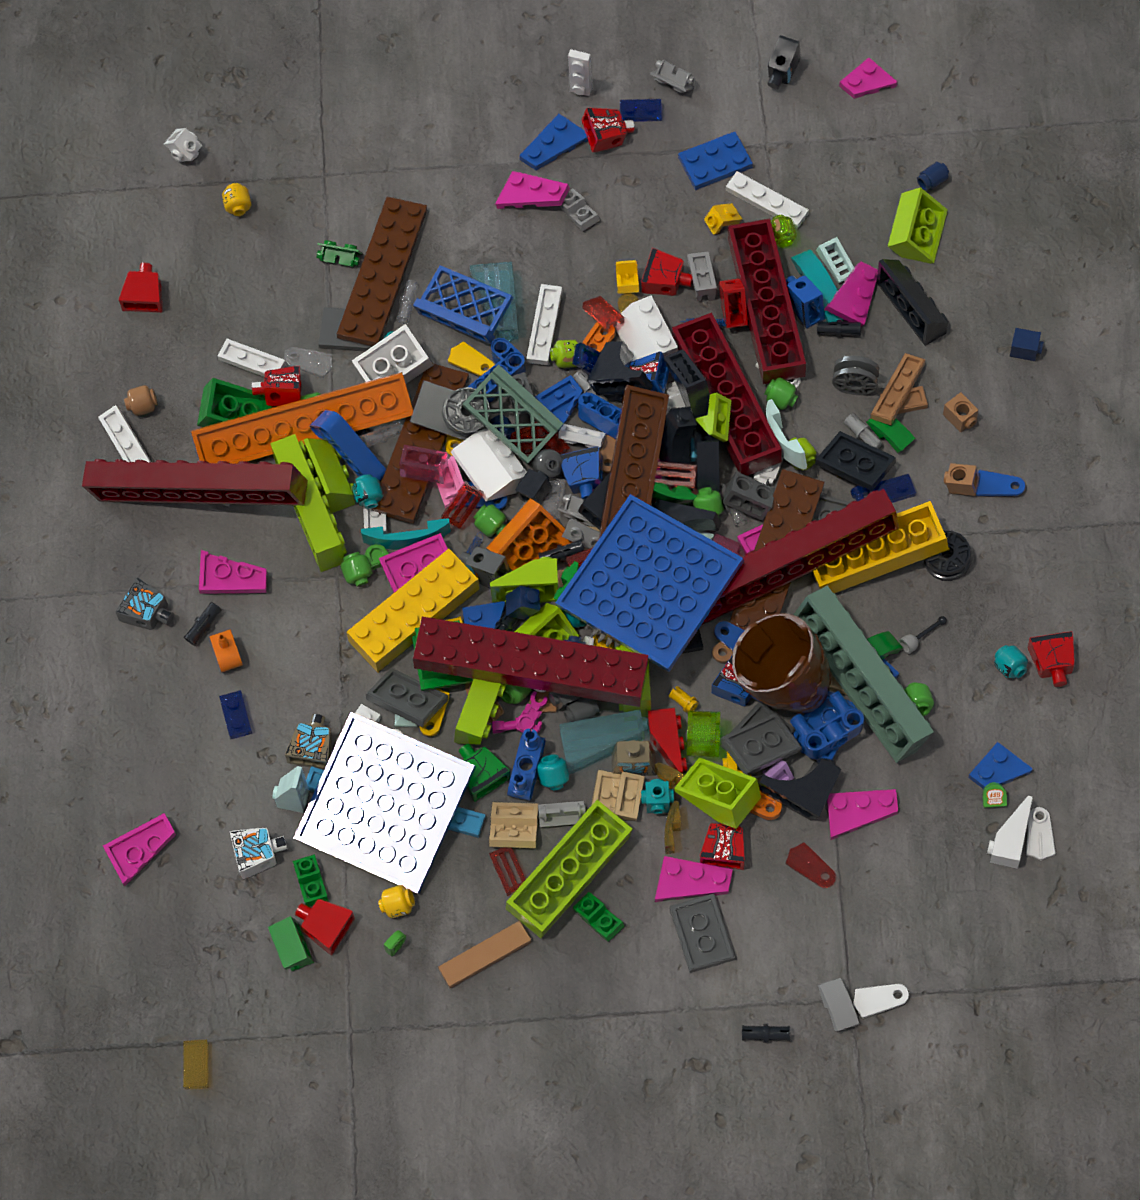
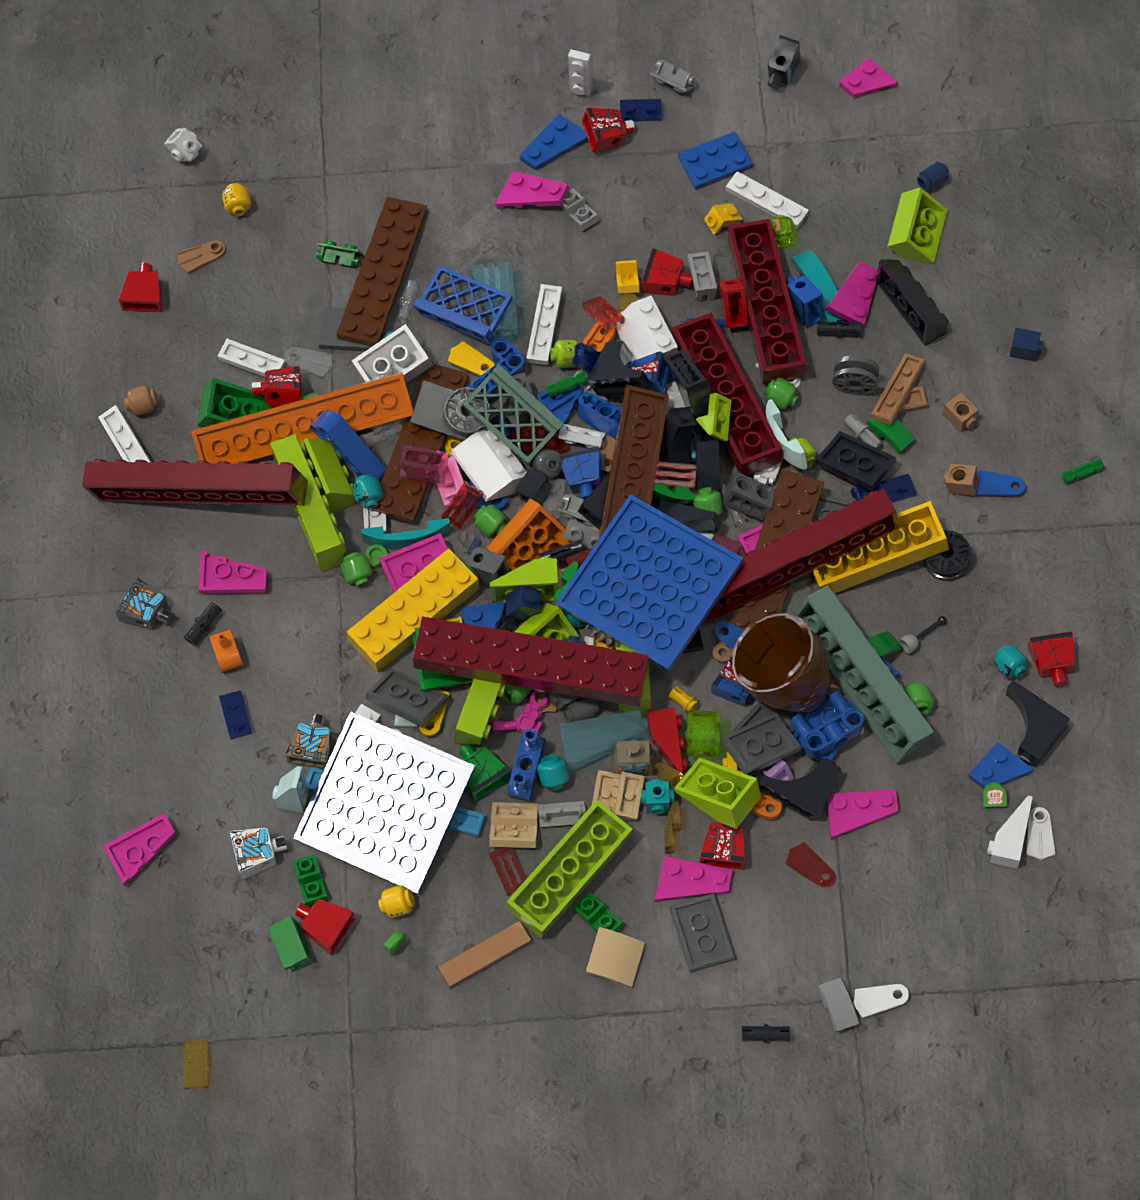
(200, 256): none -> medium nougat piece
(566, 384): none -> green axle
(615, 957): none -> tan slope
(843, 257): light aqua slope -> none
(1042, 724): none -> black arch
(1082, 471): none -> green axle

